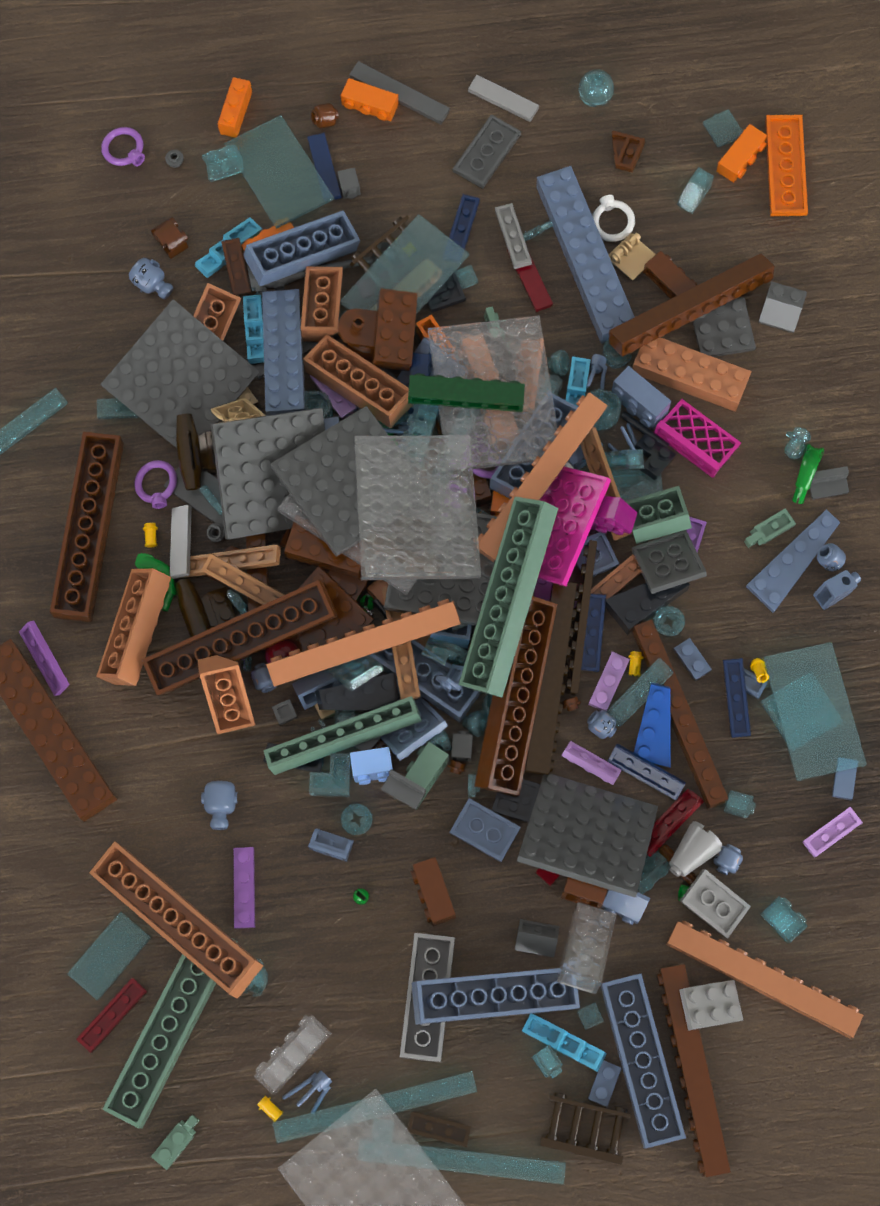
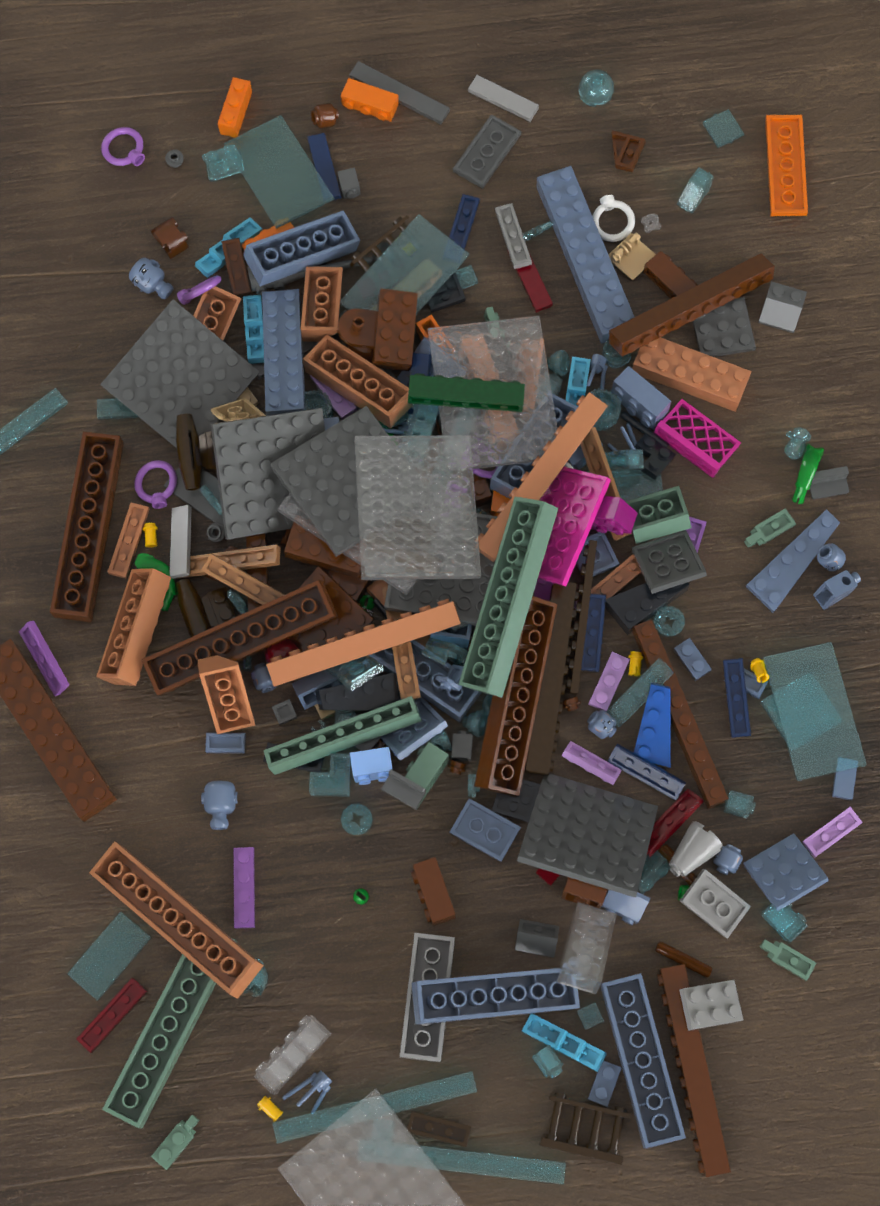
(128, 540): none -> nougat plate
(186, 296): none -> medium lavender piece
(225, 743): none -> sand blue tile
(331, 845): sand blue hinge -> none
(651, 218): none -> clear plate
(683, 958): none -> reddish brown axle
(742, 153): orange brick -> none
(765, 980): nougat brick -> none
(785, 872): none -> sand blue plate
(789, 959): none -> sand green hinge

